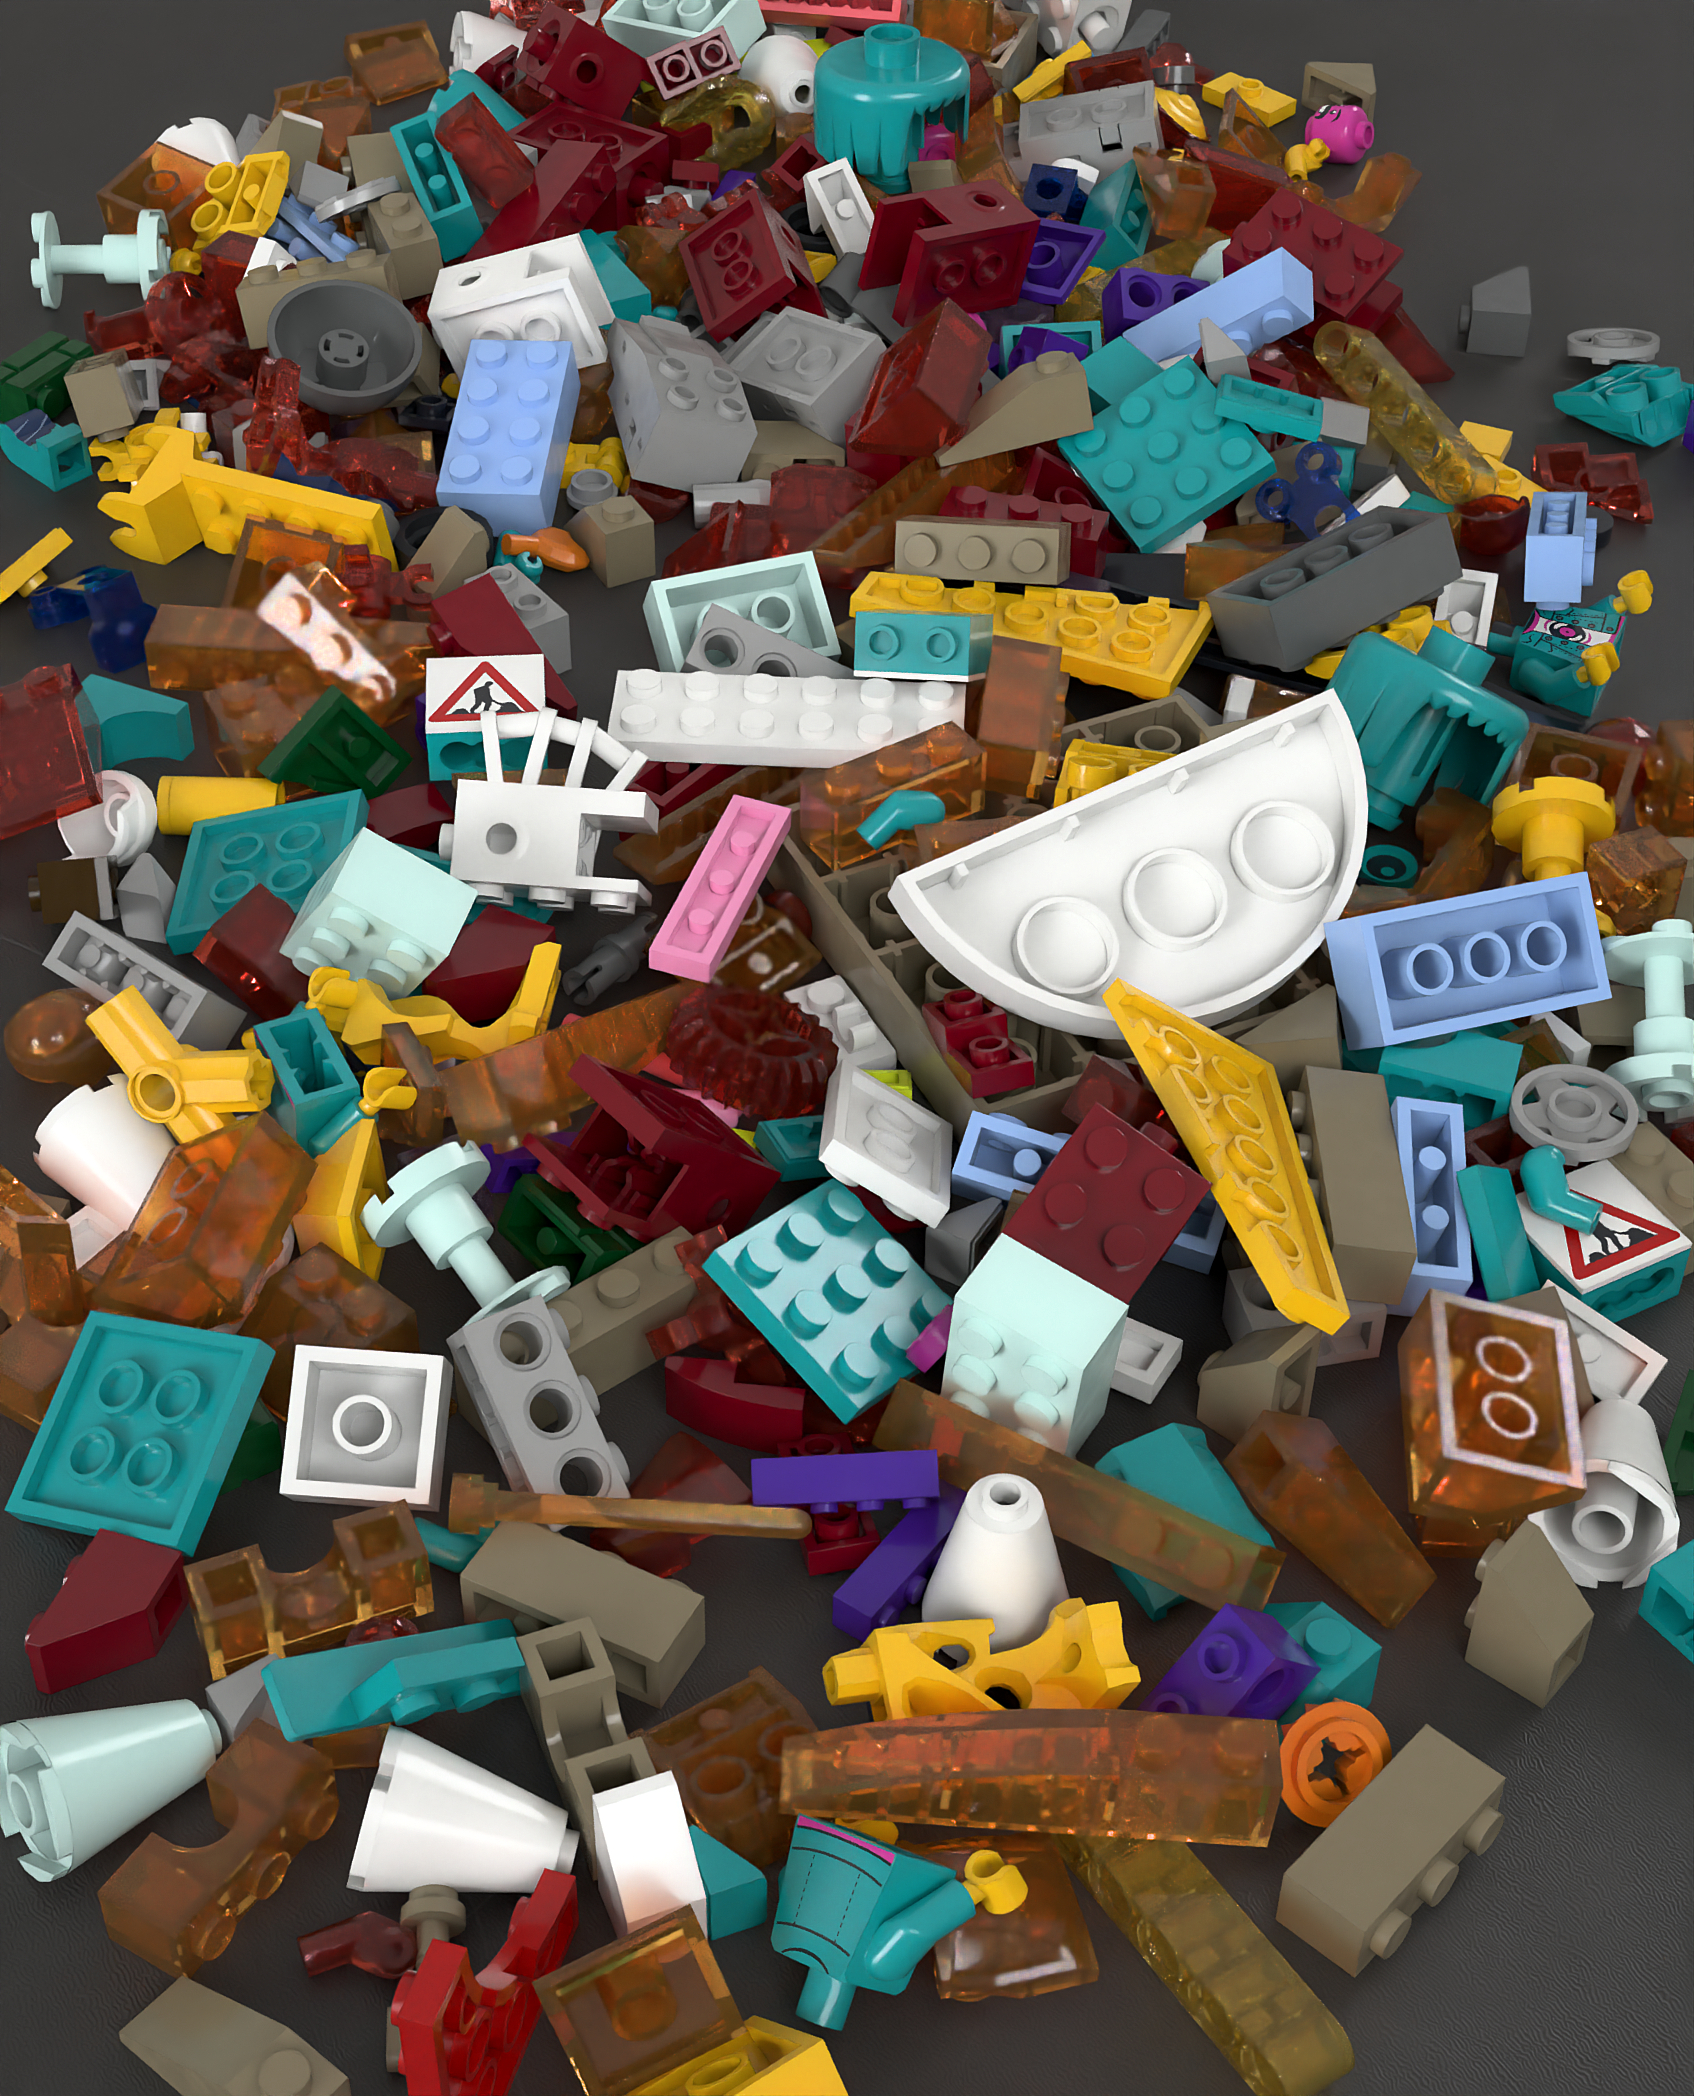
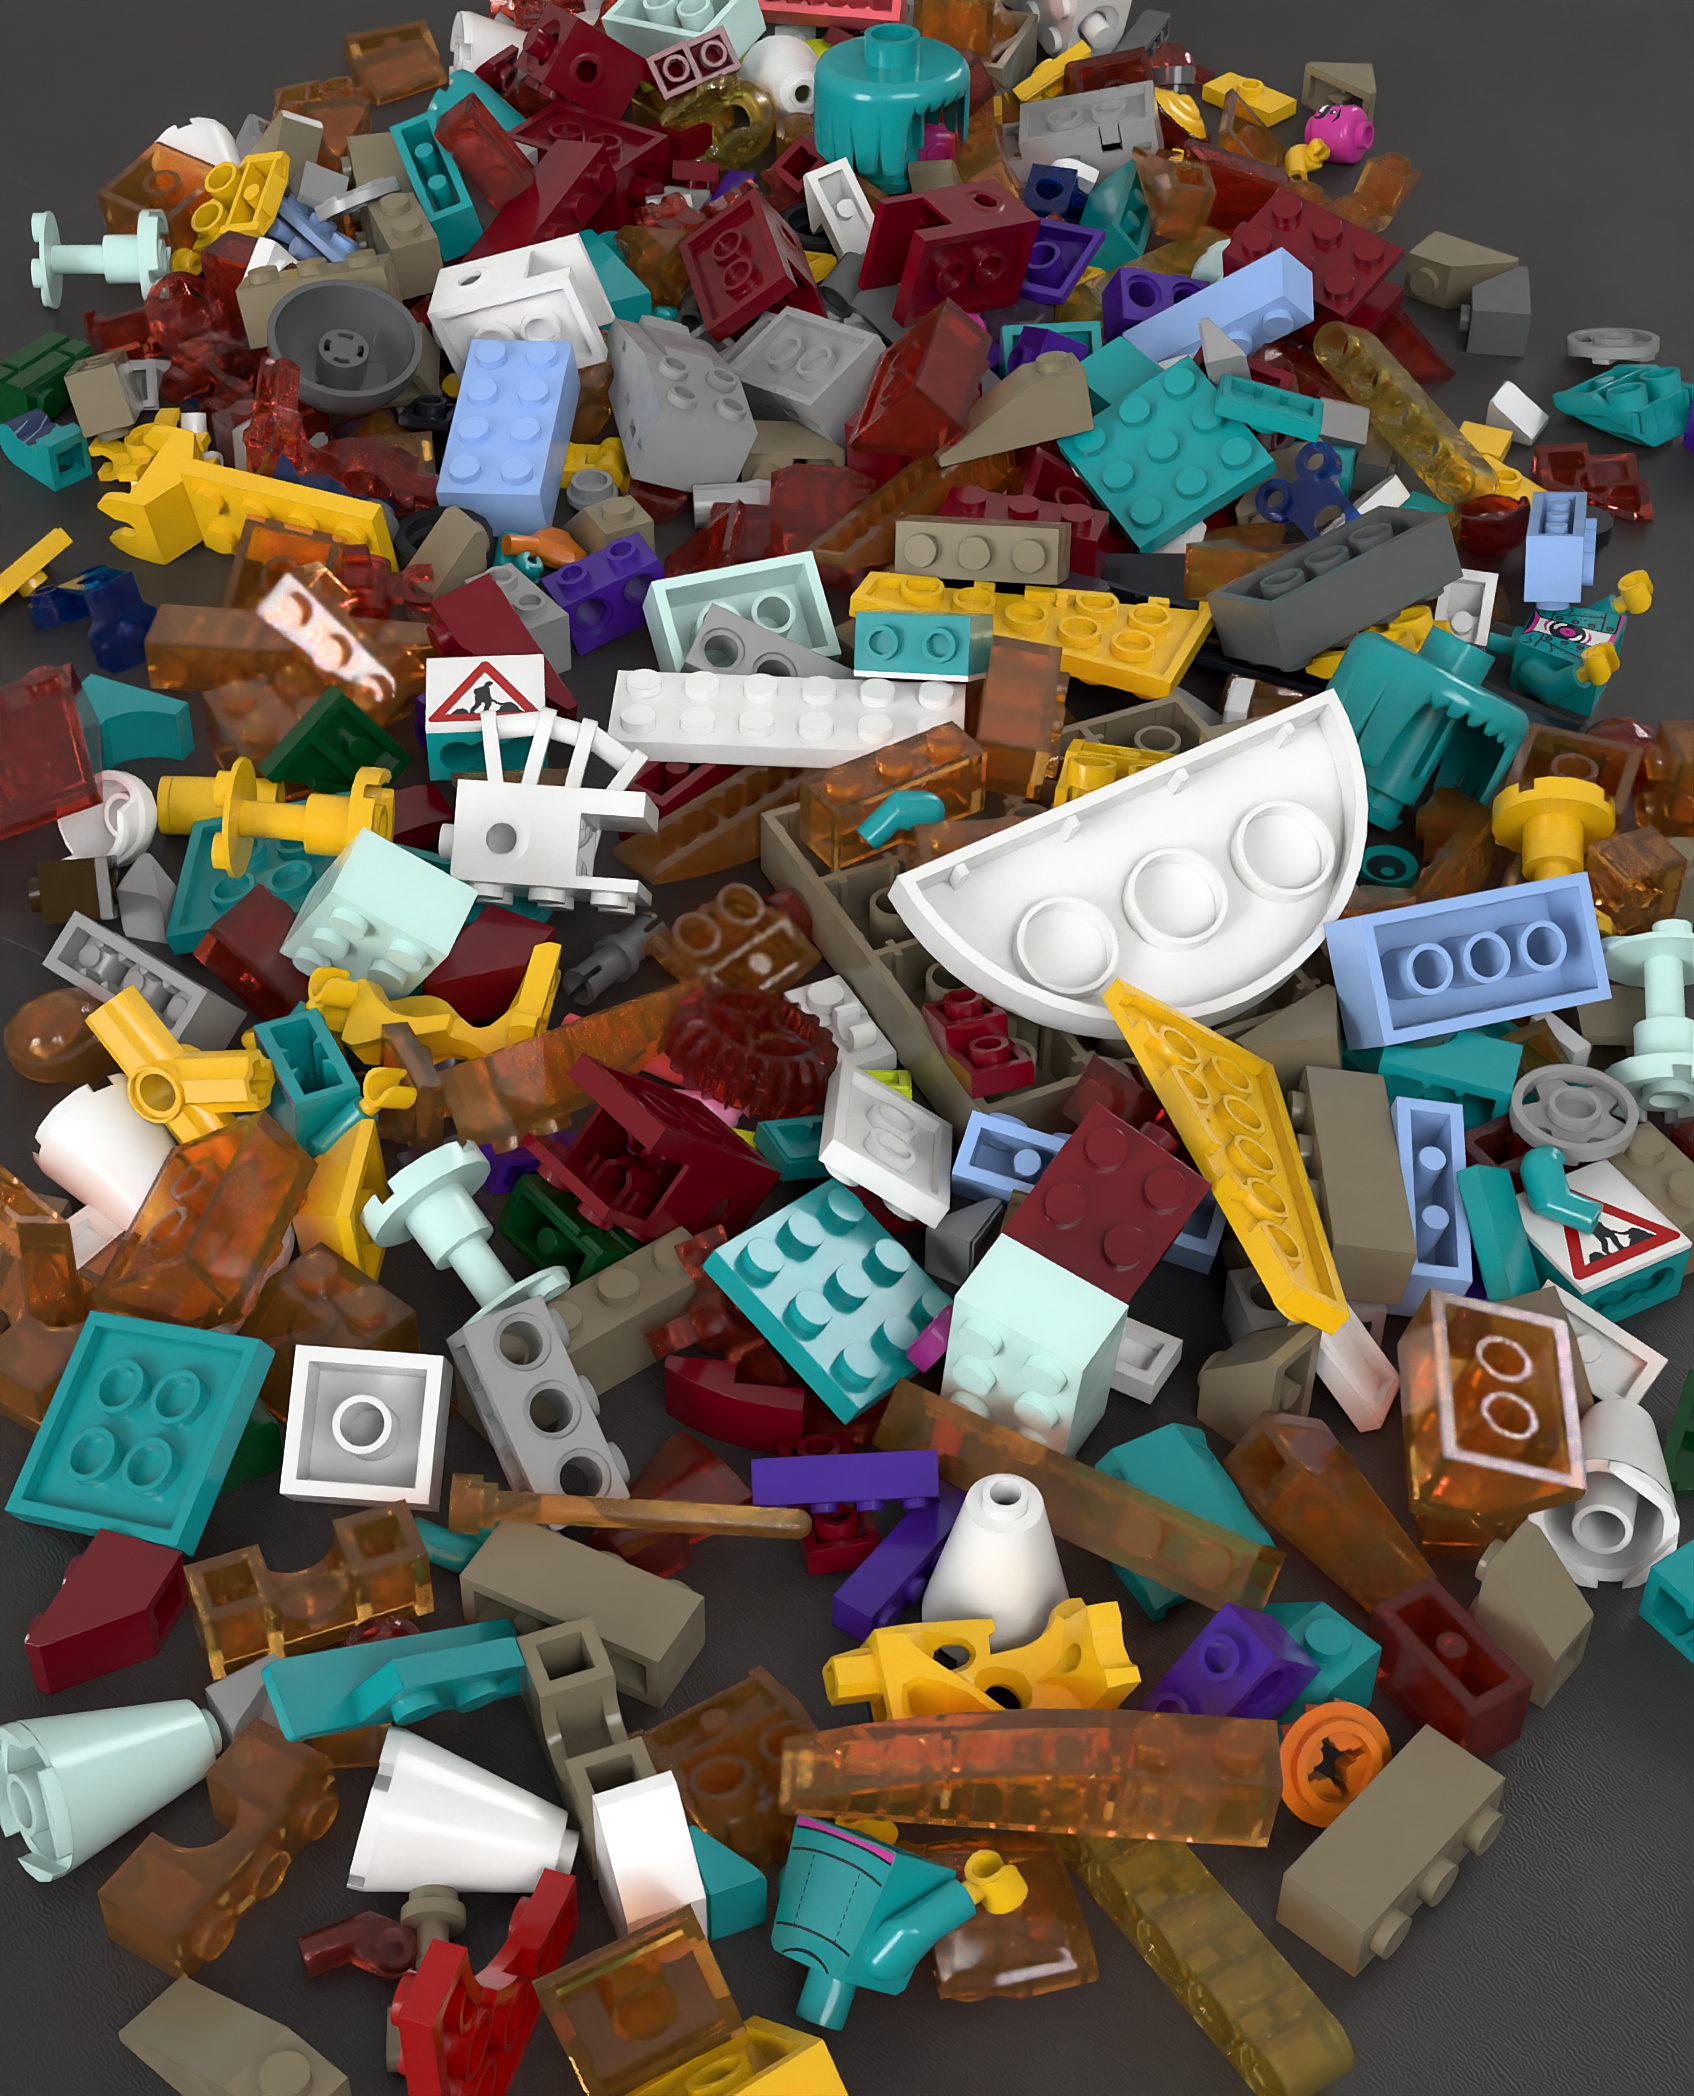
(323, 824): none -> yellow piece
(605, 591): none -> dark purple brick
(720, 889): bright pink plate -> none
(1357, 1373): none -> white tile
(1447, 267): none -> dark tan slope
(1448, 1670): none -> clear red brick
(1517, 413): none -> slope

